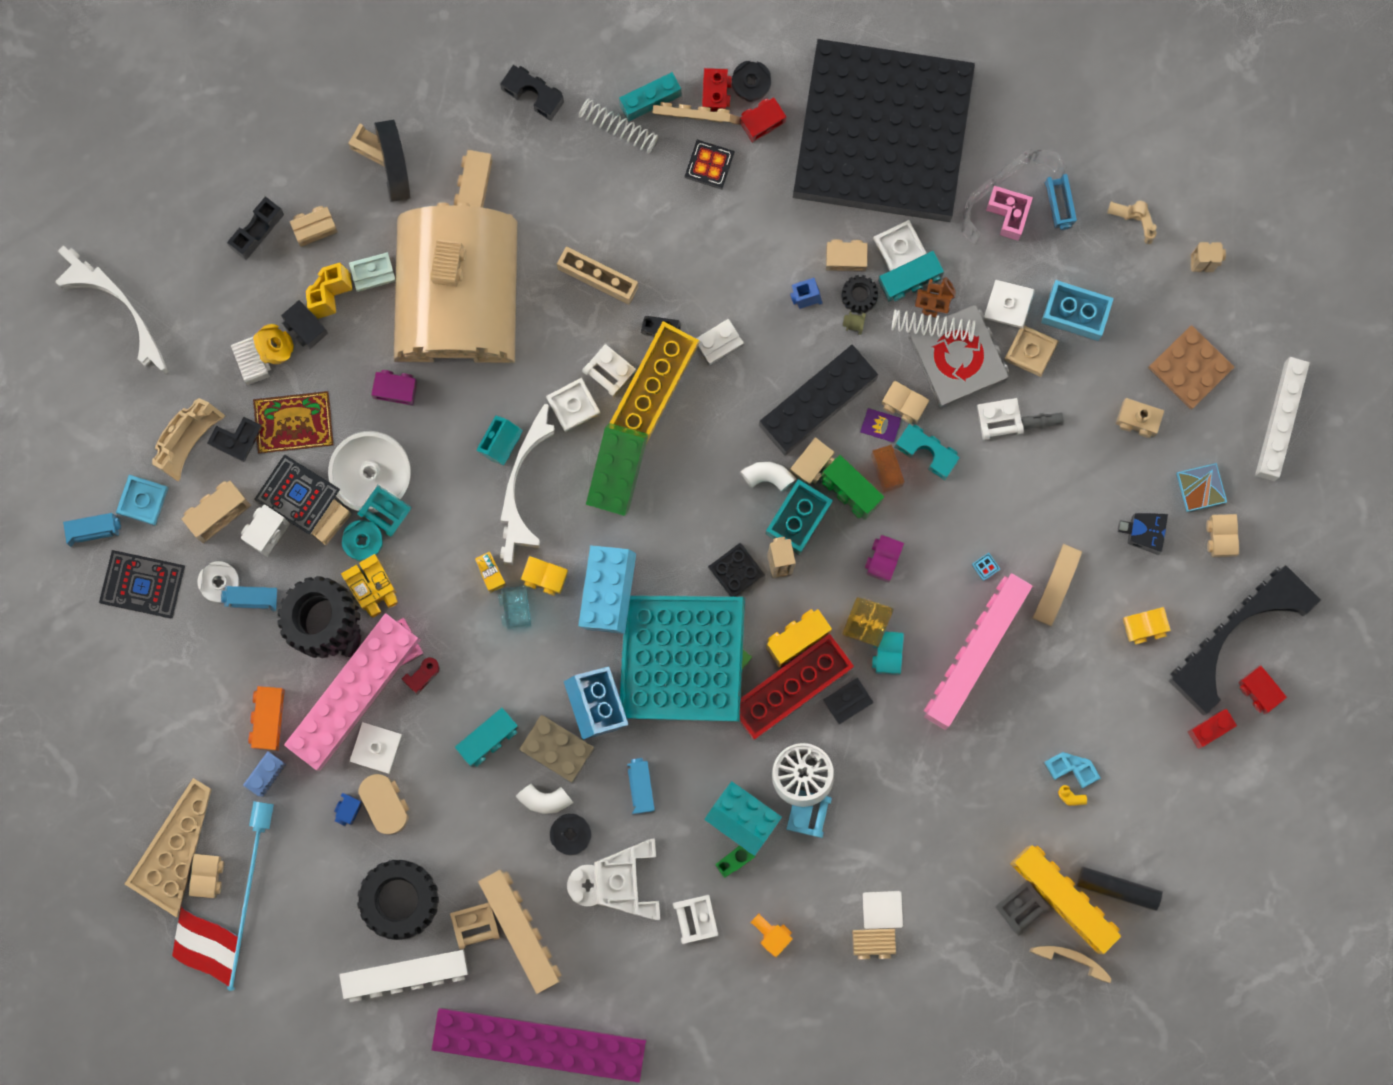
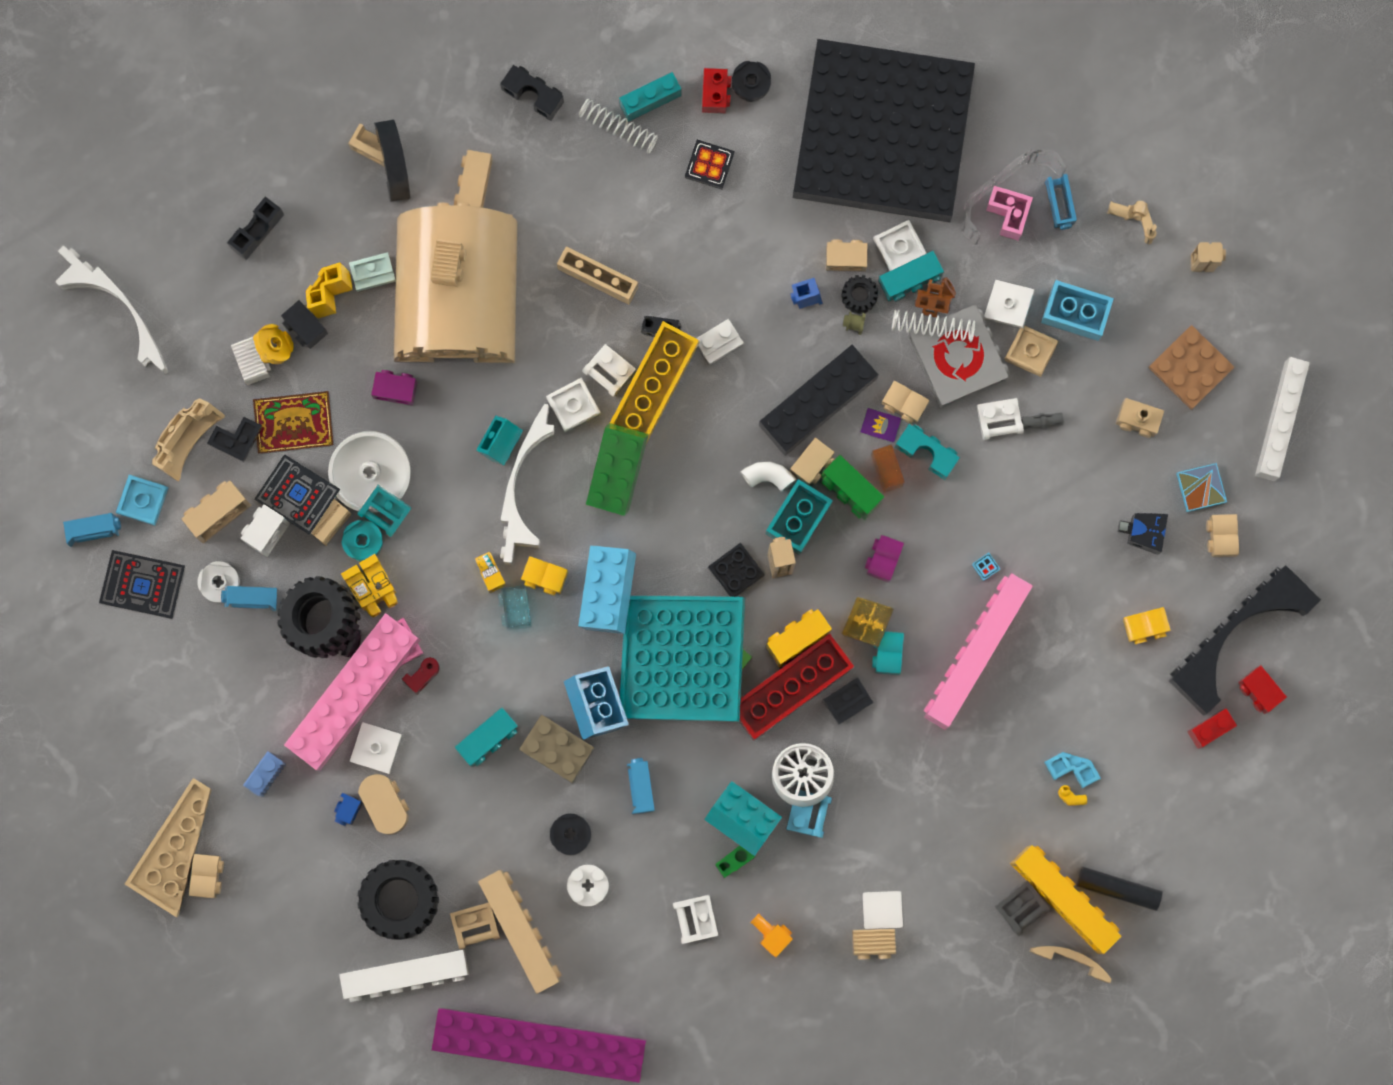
(207, 944): flag -> none
(266, 718): orange brick -> none
(313, 225): tan brick -> none
(542, 802): white cylinder -> none
(618, 881): white wing -> none
(702, 113): tan wing -> none
(762, 119): red brick -> none
(1057, 585): tan slope -> none

